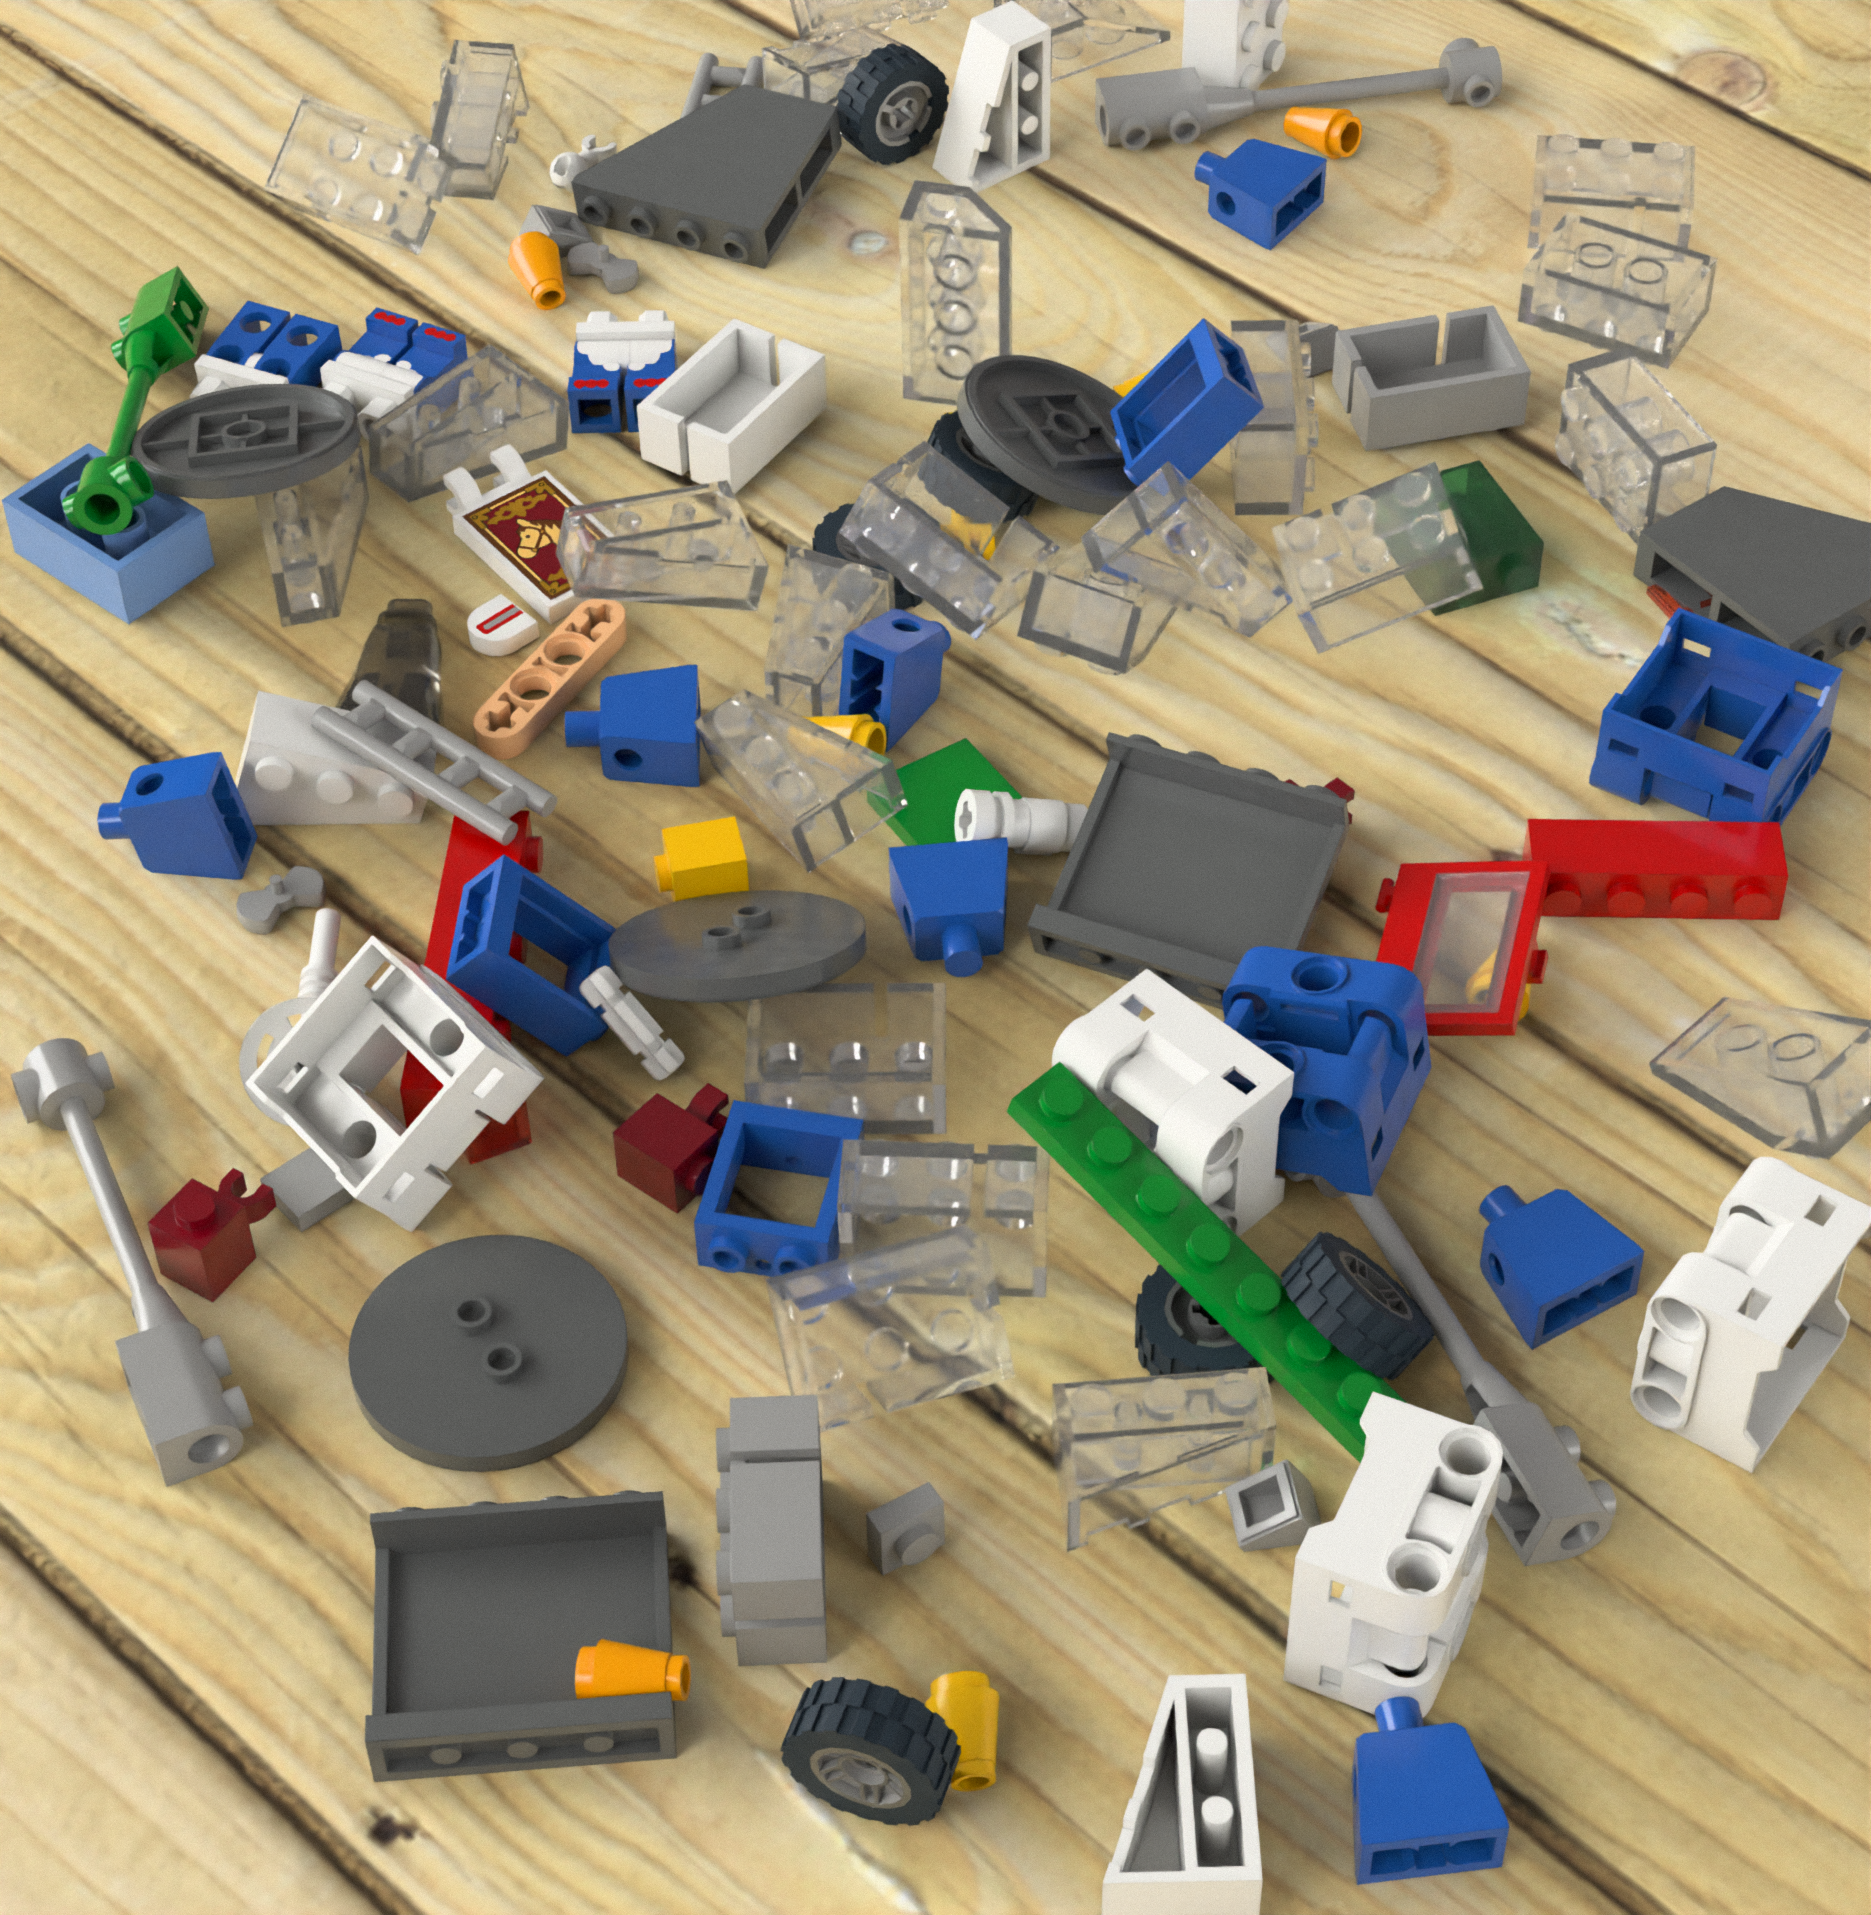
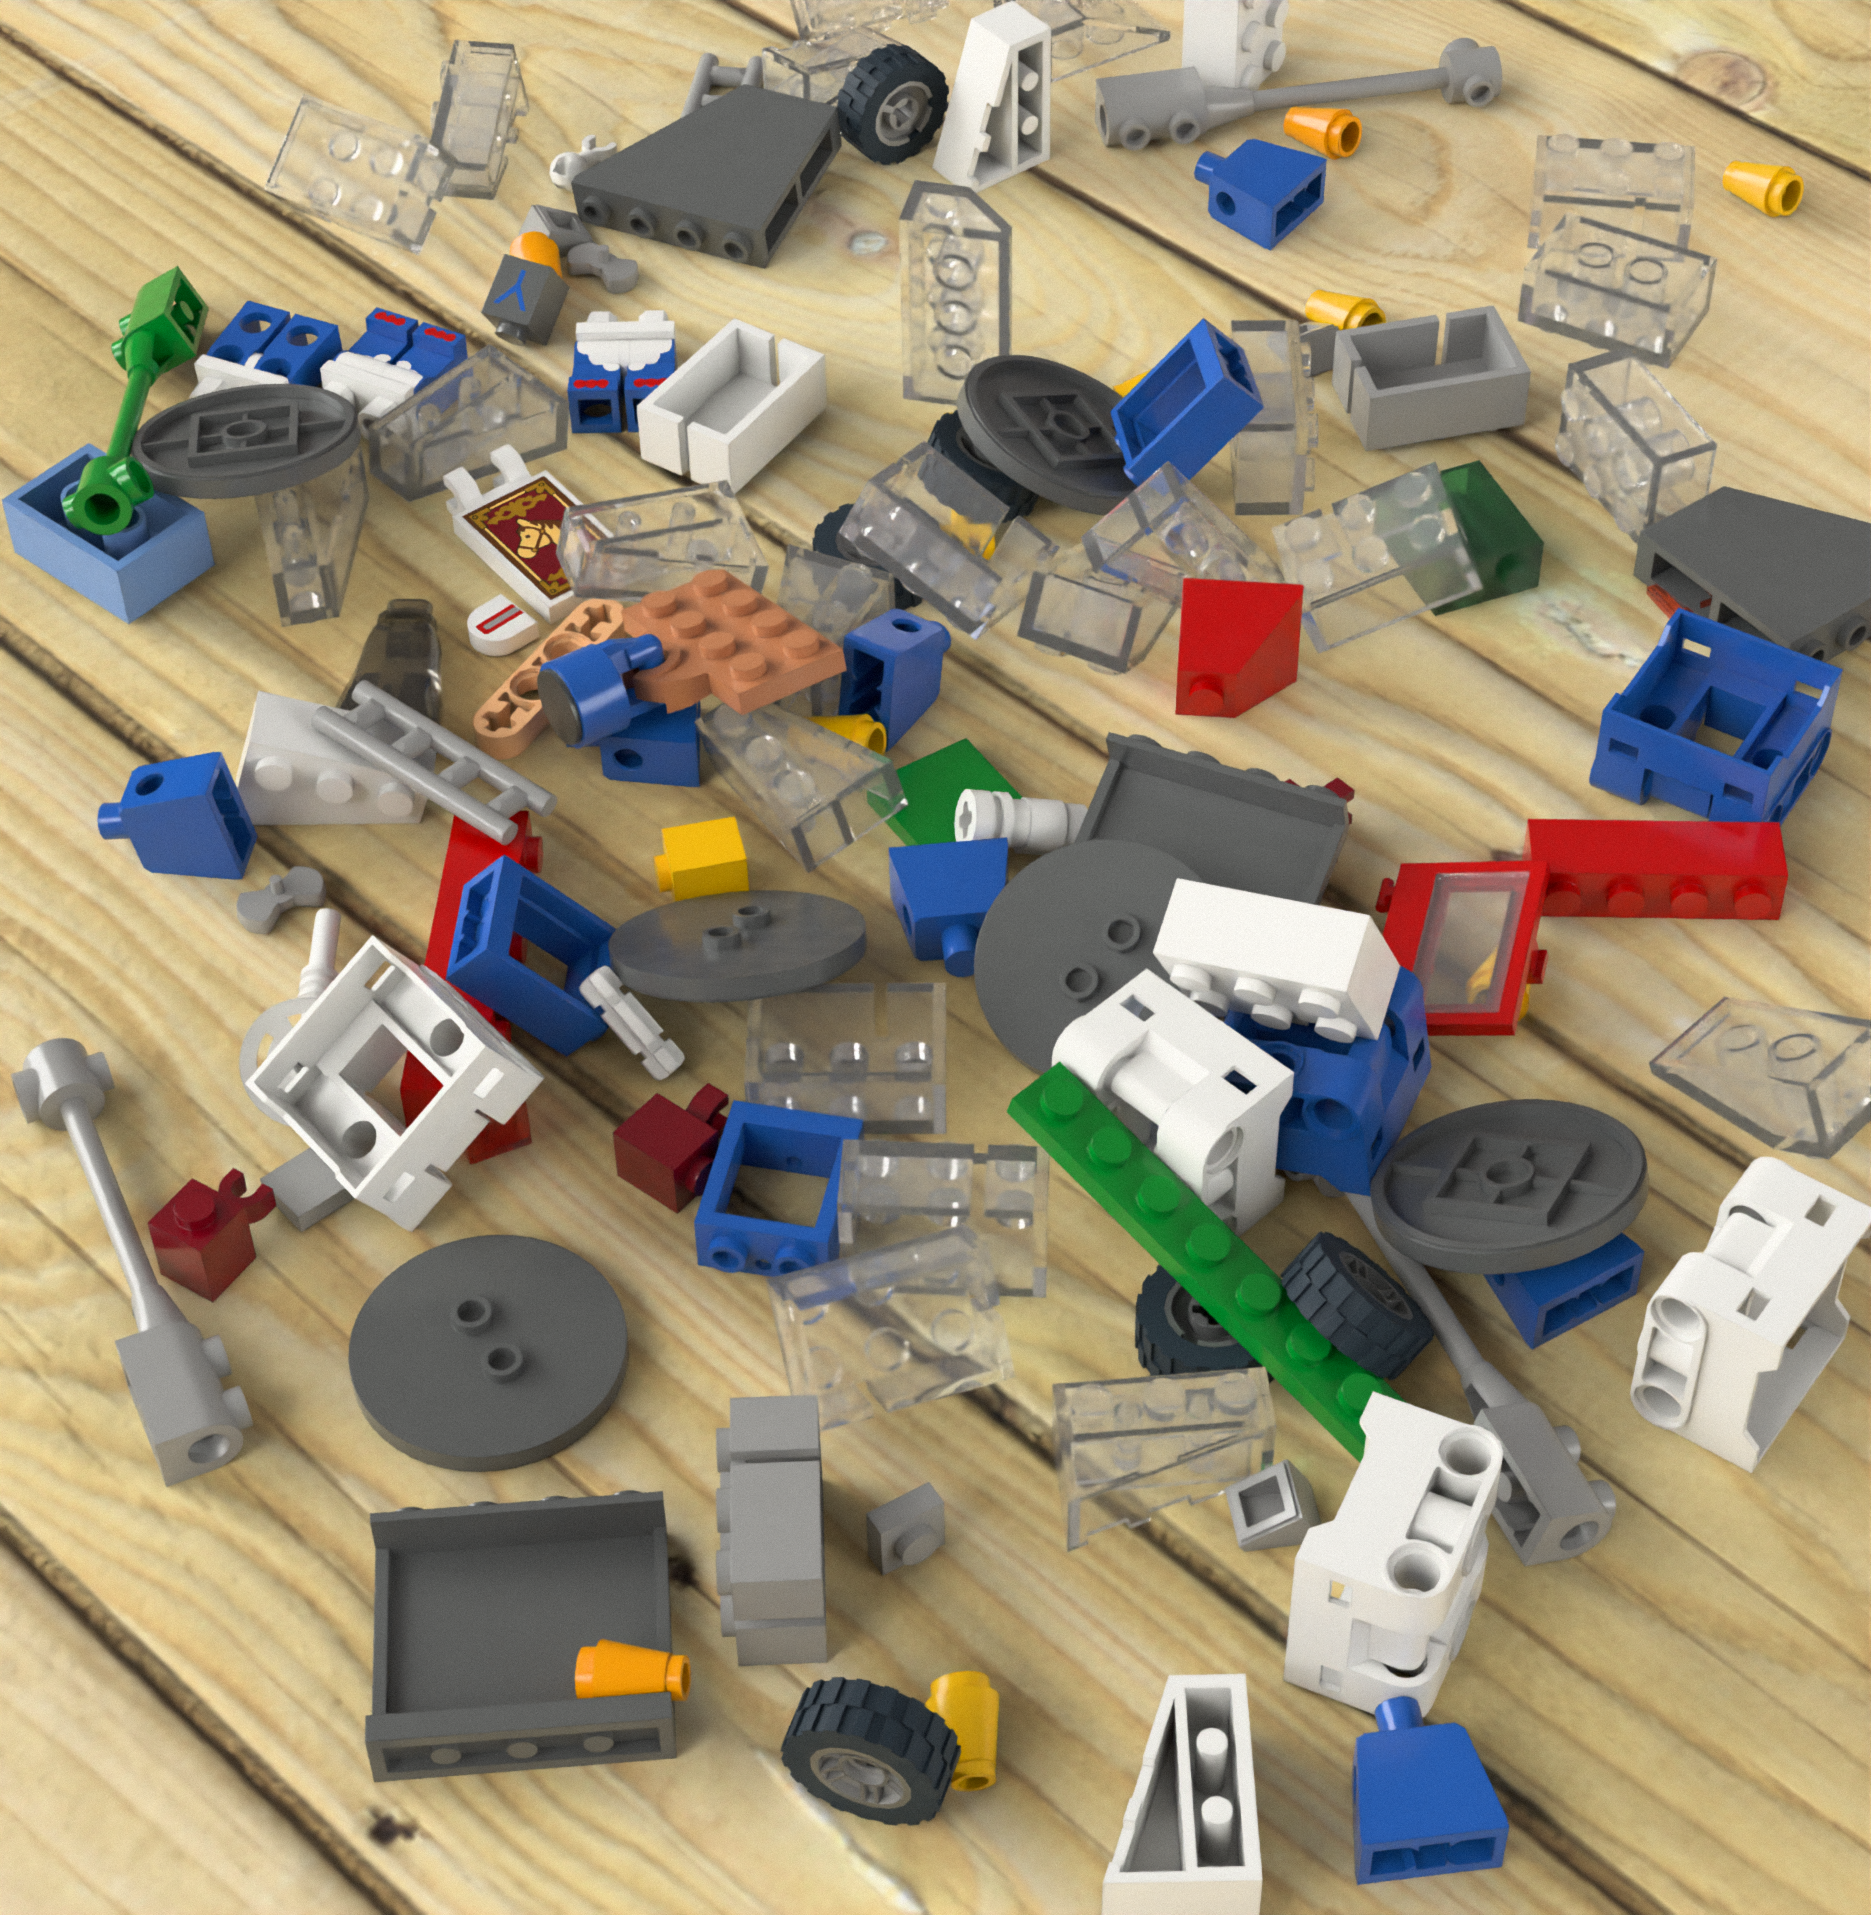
(524, 301): none -> dark grey brick
(685, 646): none -> nougat plate
(1070, 939): none -> dark grey plate
(1236, 644): none -> red slope
(1277, 960): none -> white piece
(1343, 310): none -> yellow cone
(1510, 1186): none -> dark grey plate
(1767, 187): none -> yellow cone

